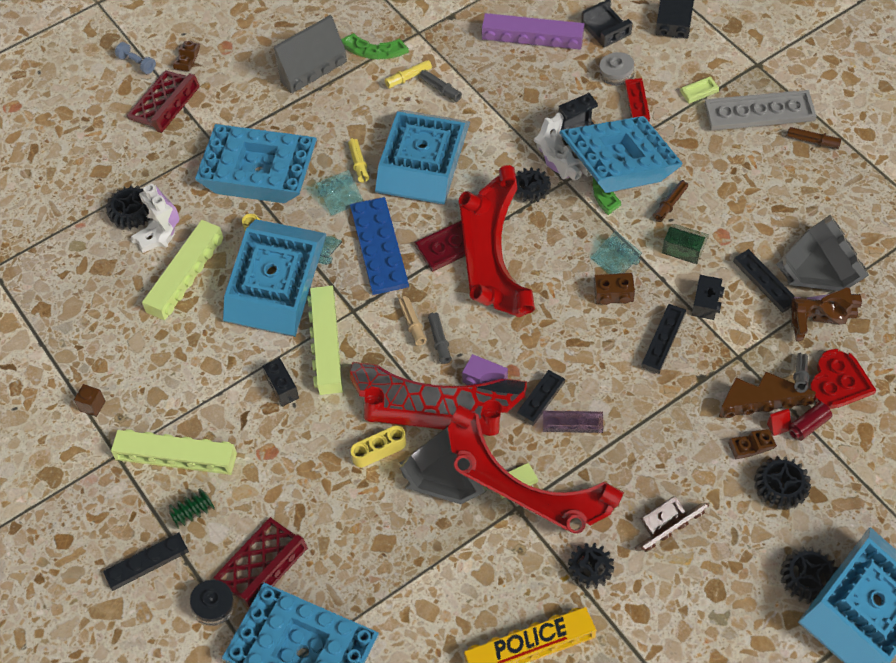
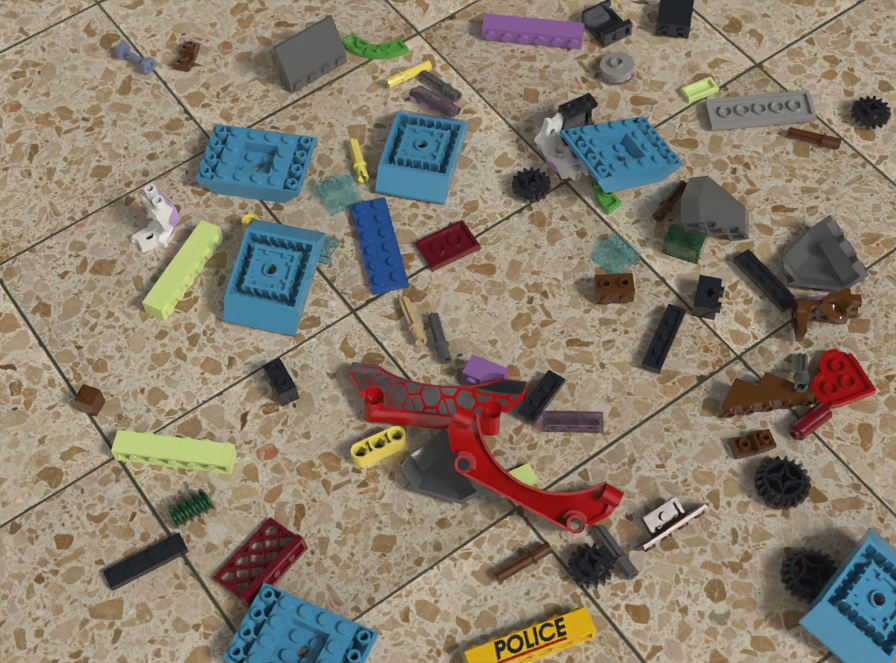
(132, 211): black gear -> none
(171, 105): dark red fence -> none
(211, 602): black piece -> none
(325, 340): yellowish green brick -> none
(434, 101): none -> clear purple plate
(482, 234): red panel -> none
(523, 562): none -> reddish brown axle
(621, 559): none -> dark grey axle
(637, 98): red plate -> none
(713, 209): none -> dark grey panel
(779, 422): red slope -> none
(870, 112): none -> black gear

